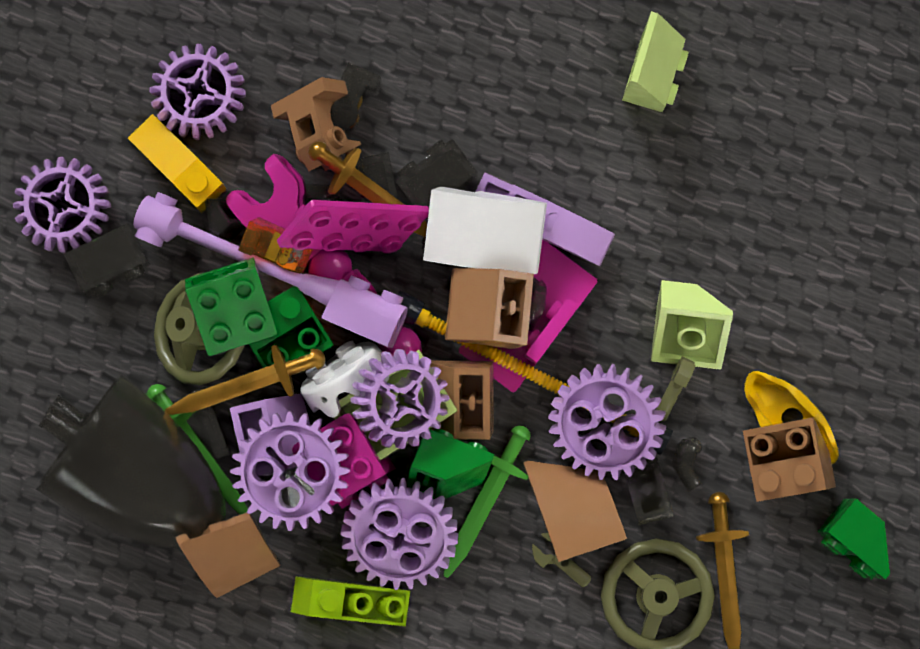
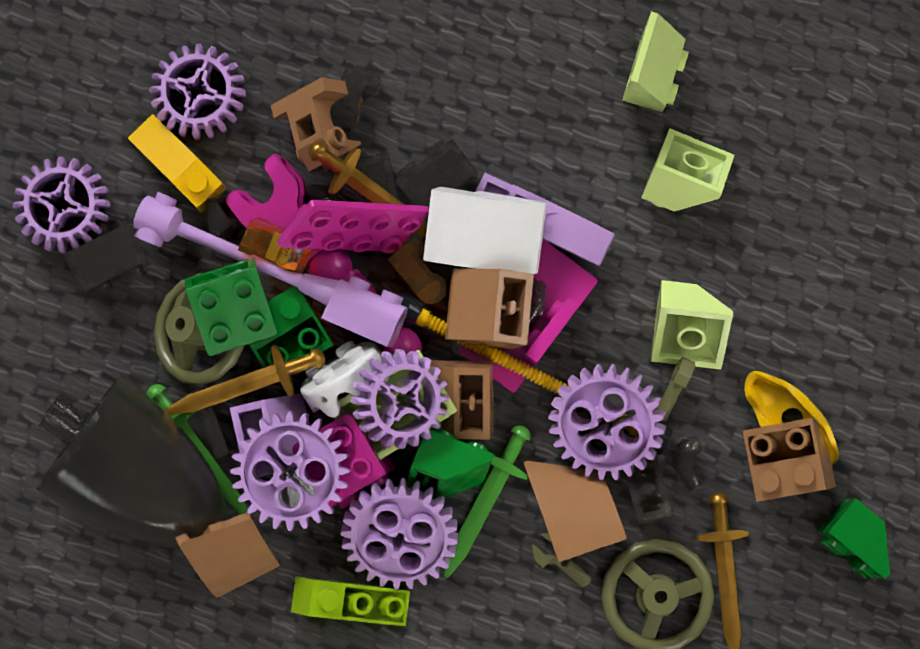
(421, 281): none -> clear orange leg
(687, 173): none -> yellowish green slope

